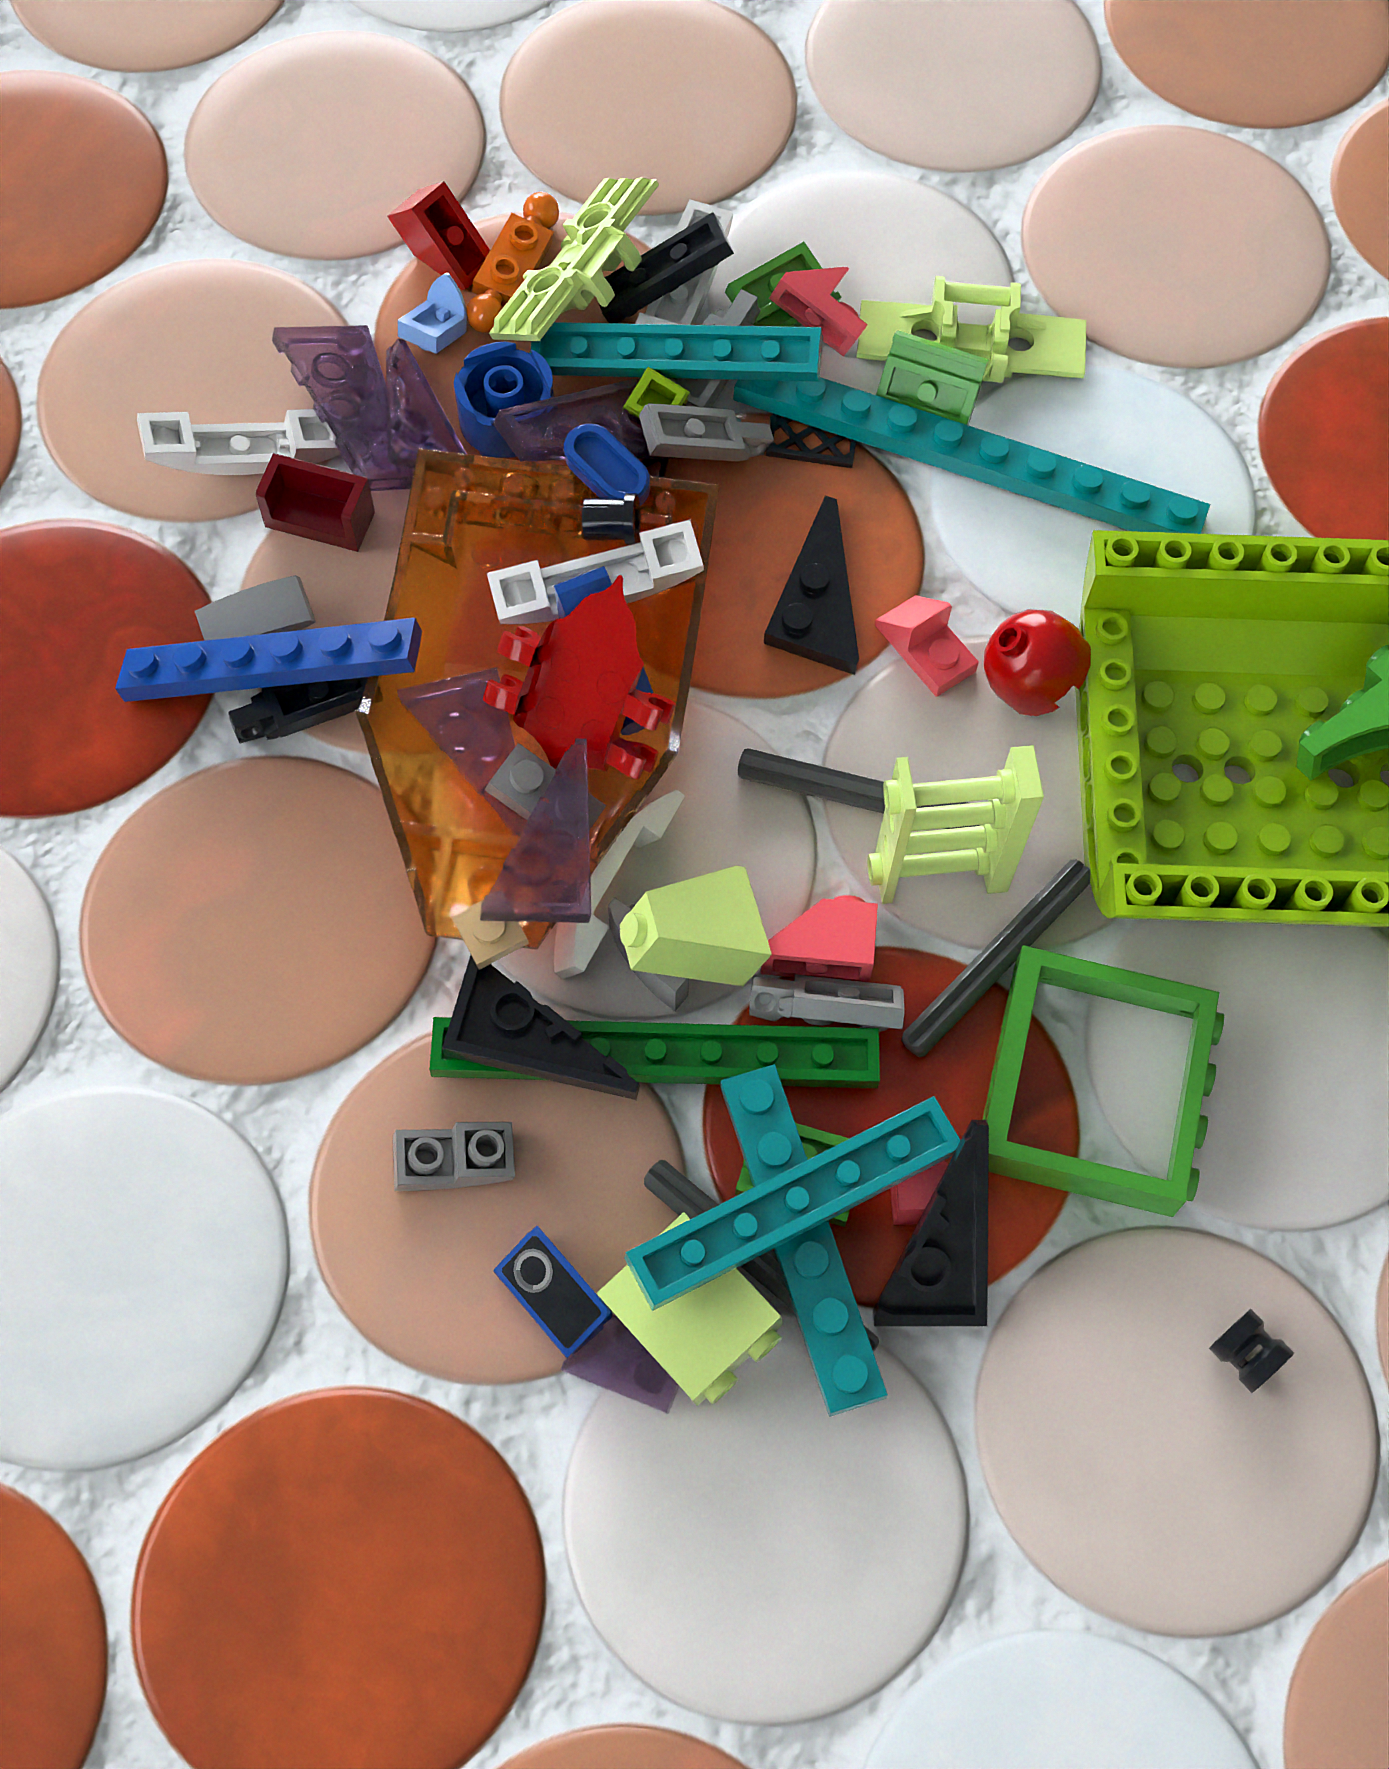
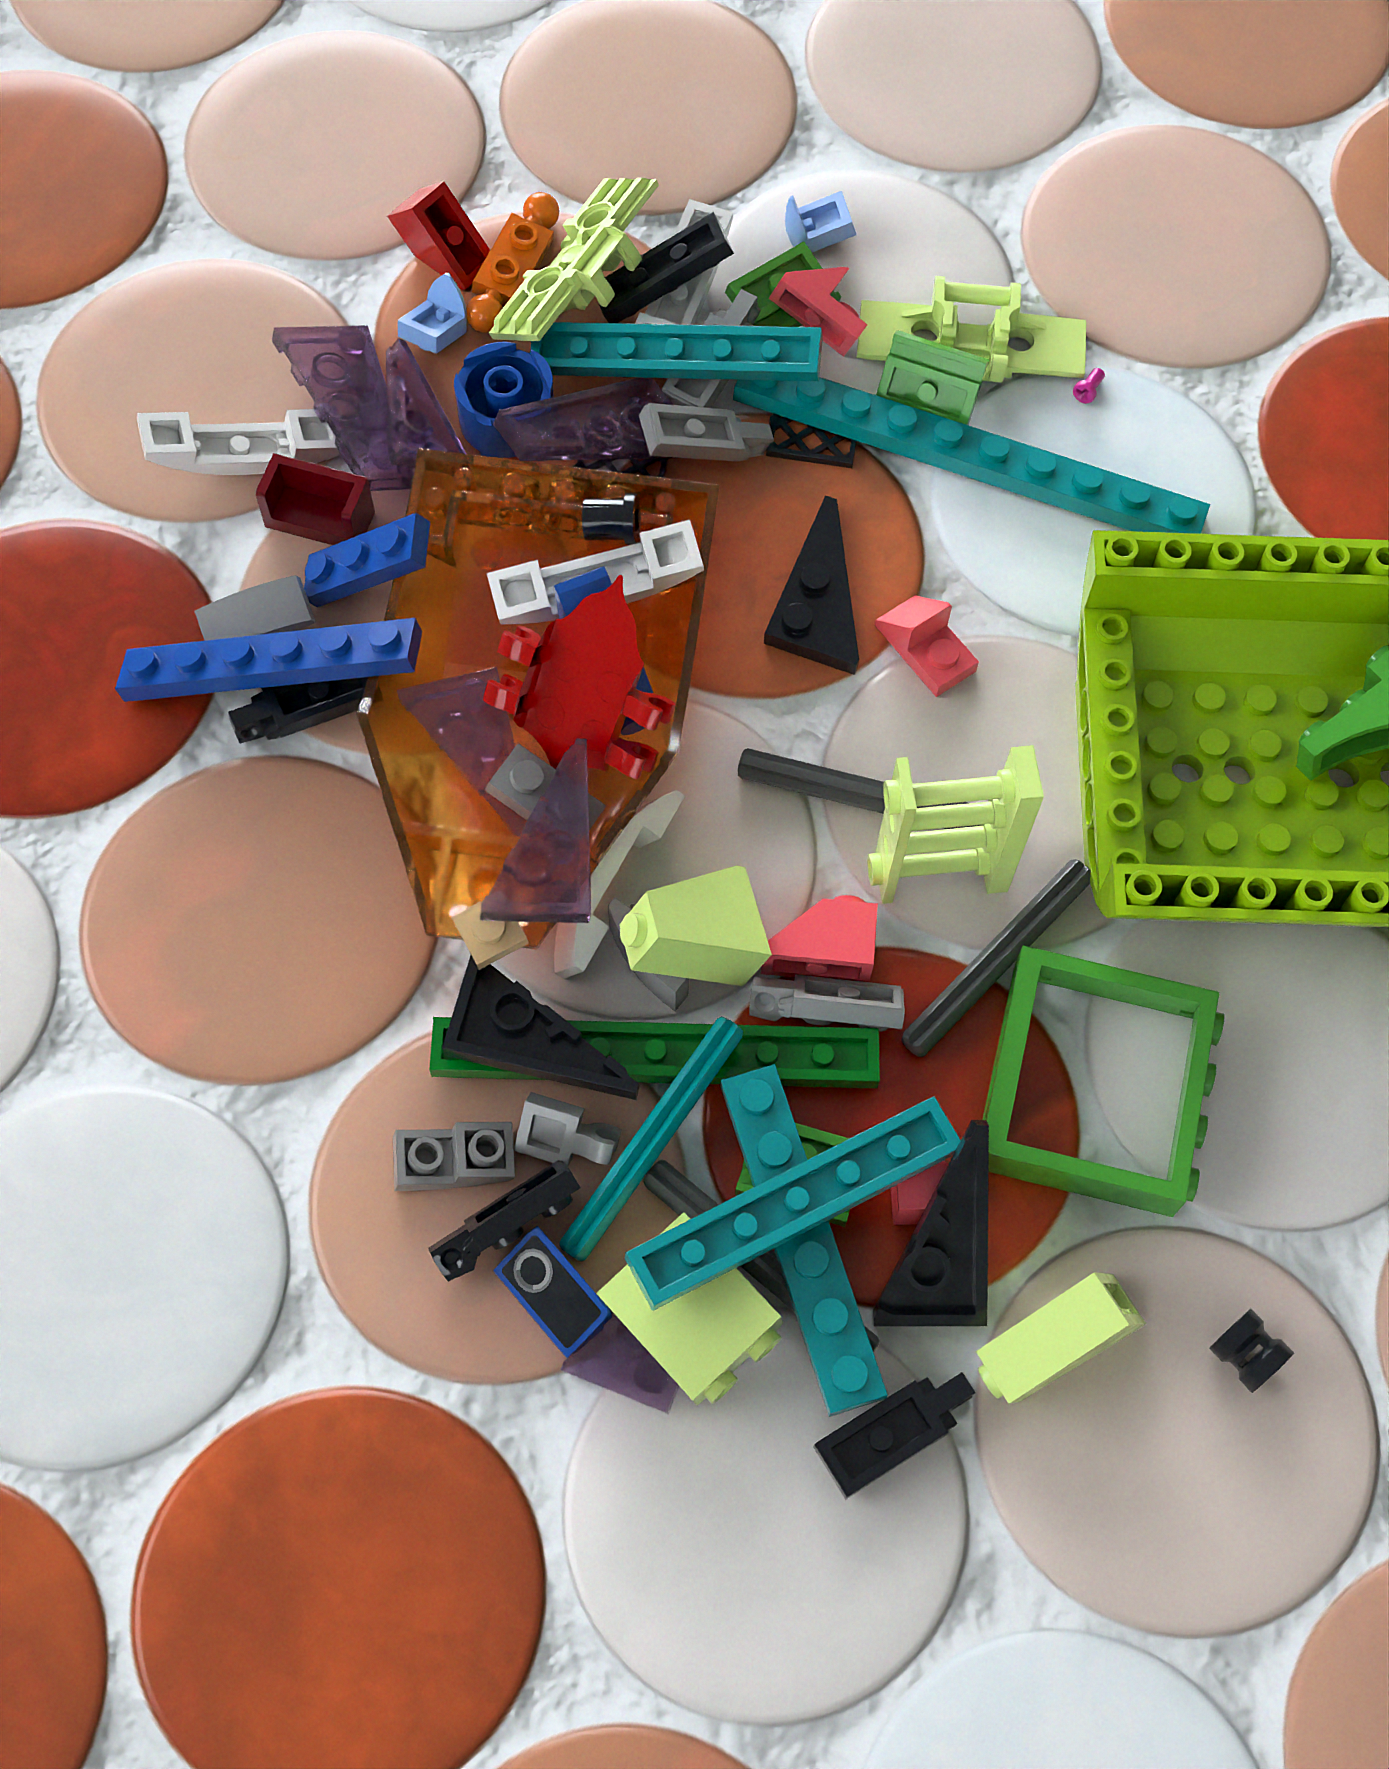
(367, 560): none -> blue plate
(503, 1219): none -> black hinge
(555, 1132): none -> light grey plate
(605, 463): blue tile -> none
(651, 1139): none -> teal axle
(657, 390): lime slope -> none
(819, 222): none -> light blue plate
(891, 1432): none -> black hinge
(1035, 660): red cylinder -> none
(1058, 1337): none -> yellowish green slope
(1085, 390): none -> dark pink piece

